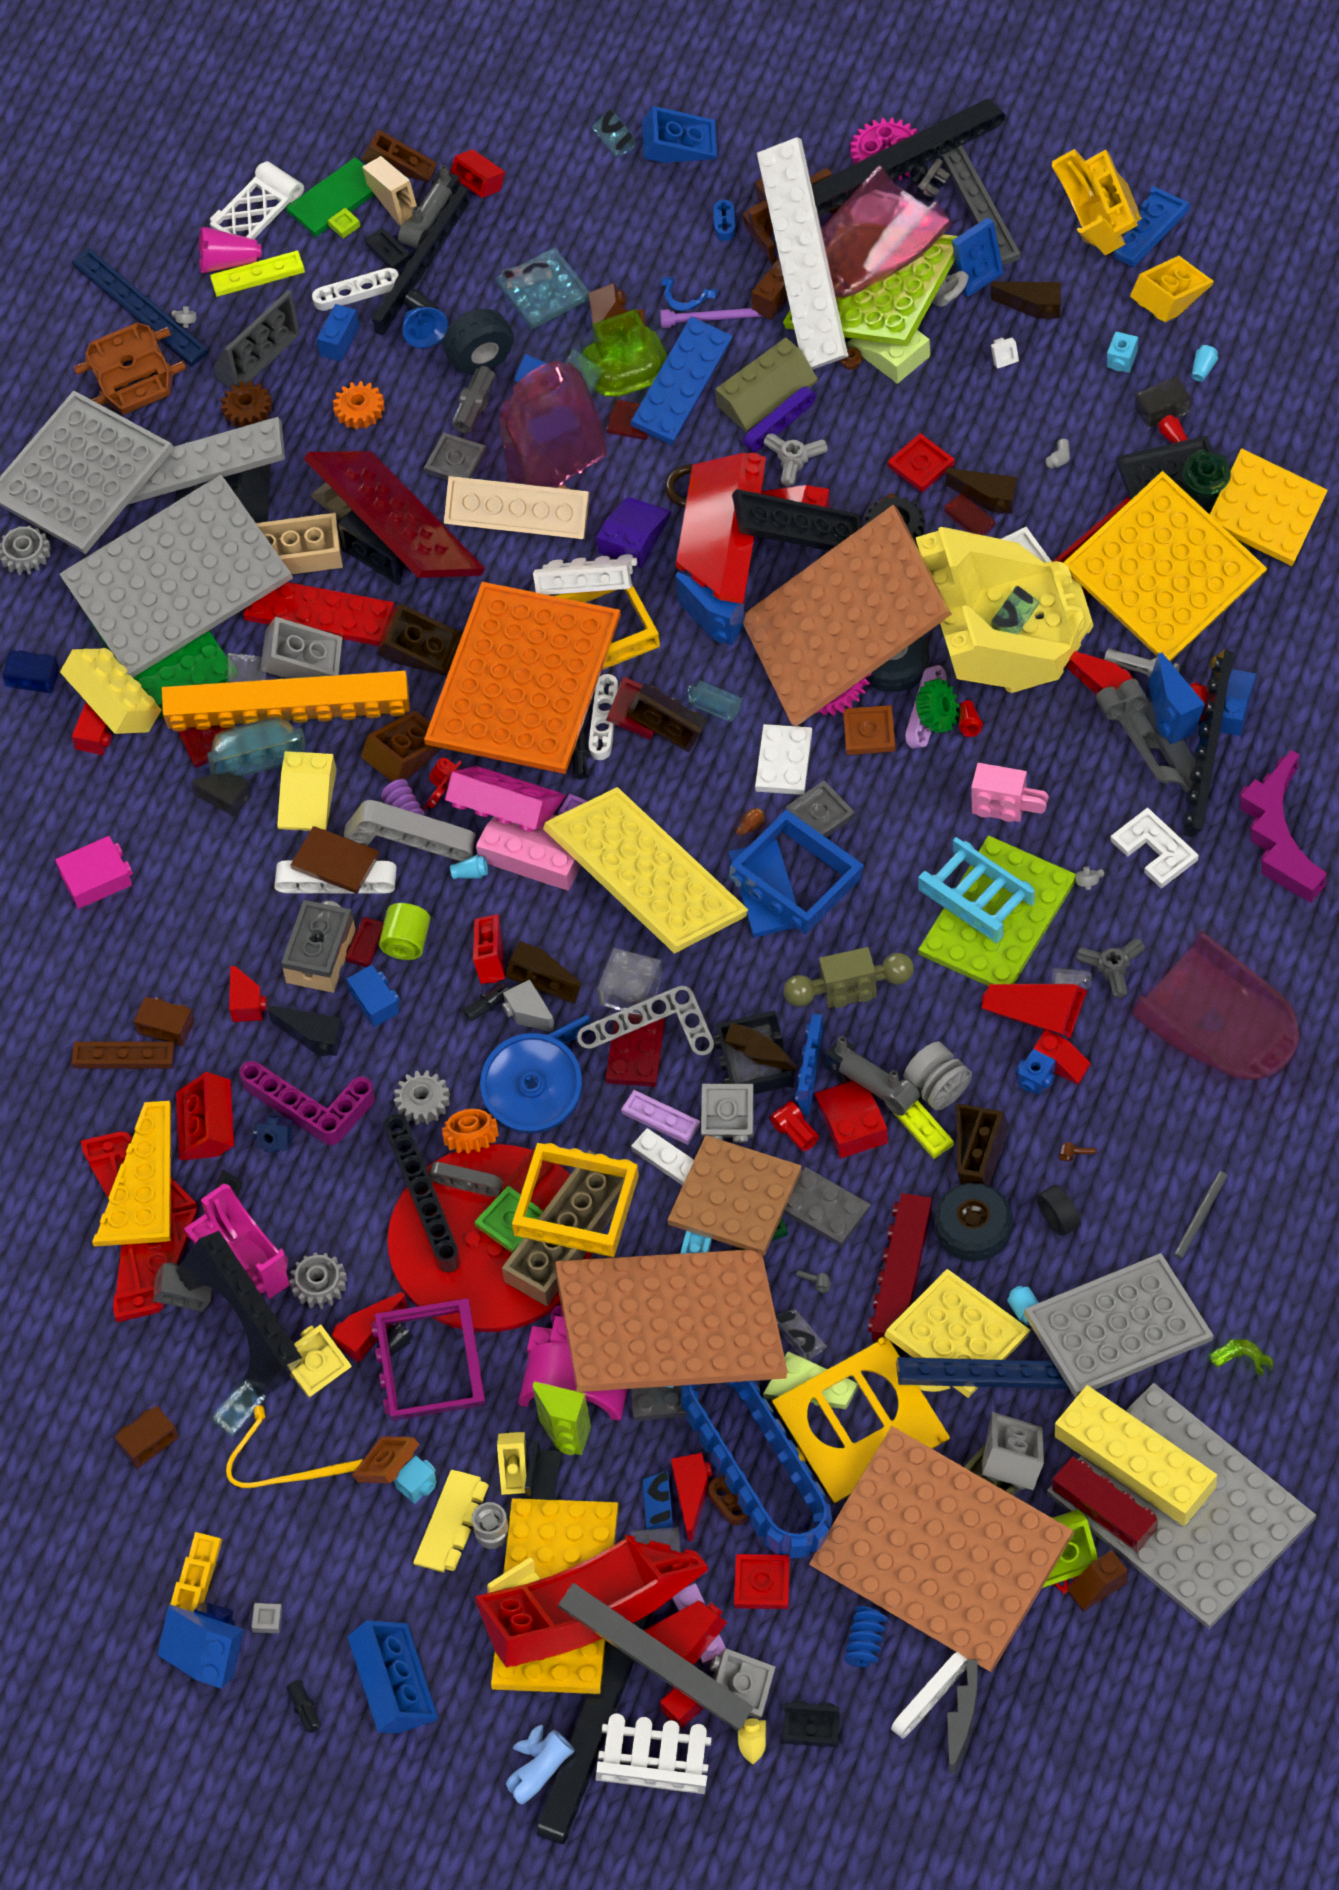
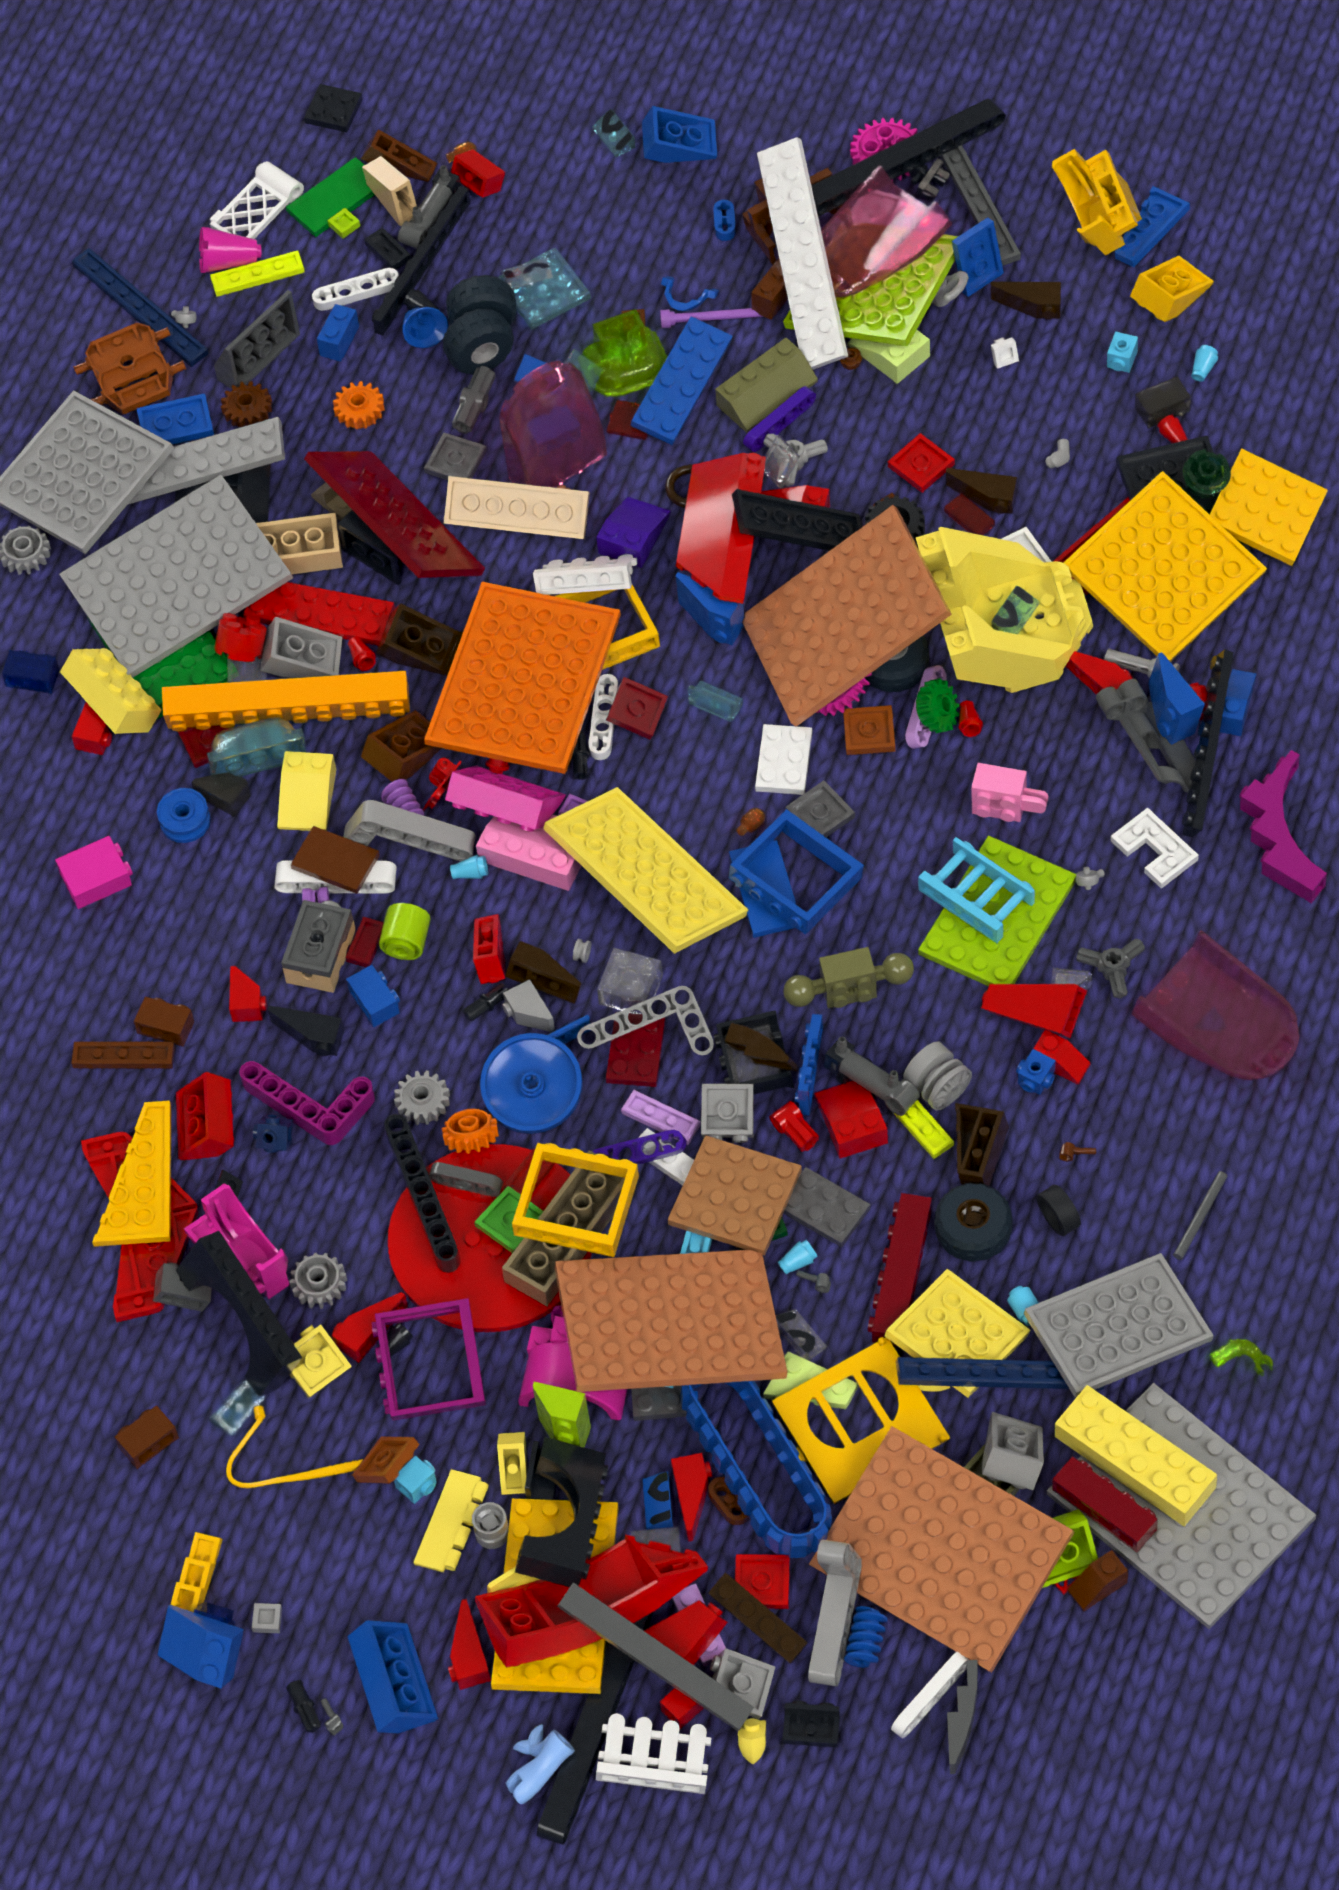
(178, 419): none -> blue plate
(182, 802): none -> blue wheel
(240, 637): none -> red brick
(312, 895): none -> medium lavender wheel
(333, 108): none -> black plate
(334, 1724): none -> dark grey hand
(361, 654): none -> red cone
(460, 148): none -> clear orange cylinder
(466, 1655): none -> red slope
(481, 293): none -> black wheel
(497, 766): none -> red plate
(579, 1475): none -> black arch
(582, 950): none -> light grey bush
(607, 302): reddish brown slope -> none
(637, 1145): none -> dark purple beam
(666, 717): dark brown slope -> none
(758, 1618): none -> dark brown plate
(780, 461): none -> clear piece
(798, 1257): none -> medium azure cone
(831, 1638): none -> light grey beam

